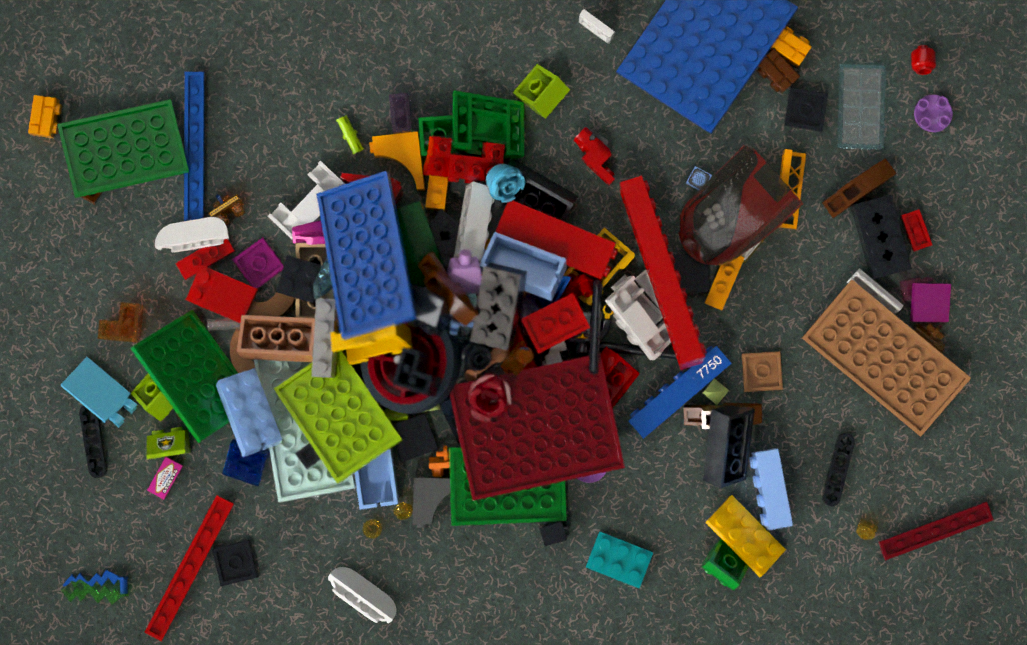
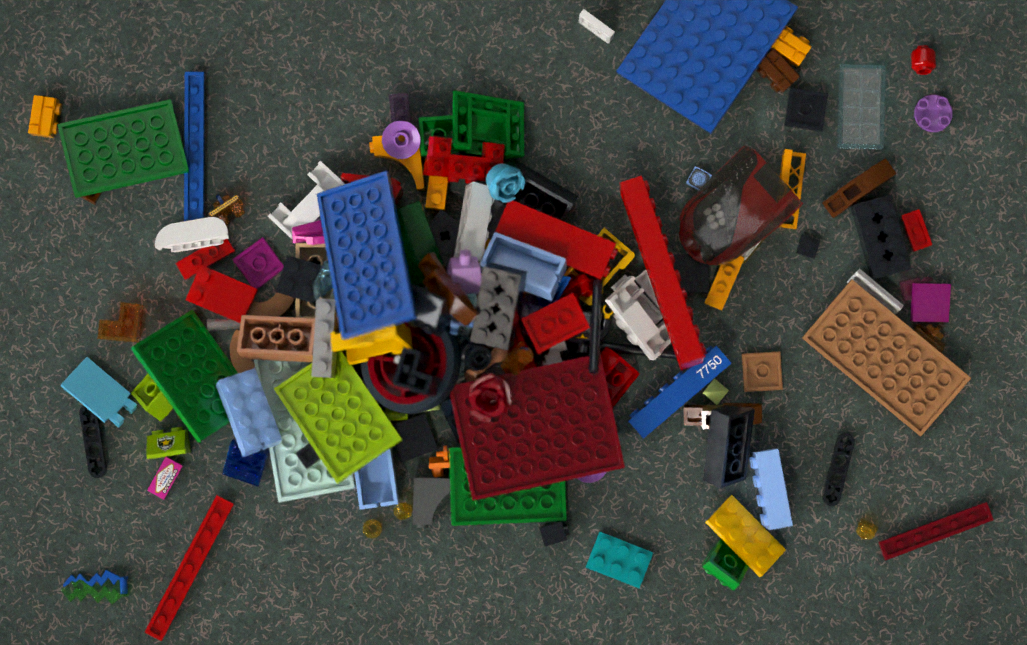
(235, 563): black tile -> none
(350, 134): lime pin -> none
(362, 595): white brick -> none
(400, 149): none -> medium lavender dish
(541, 91): lime slope -> none
(596, 153): red plate -> none
(808, 246): none -> black plate

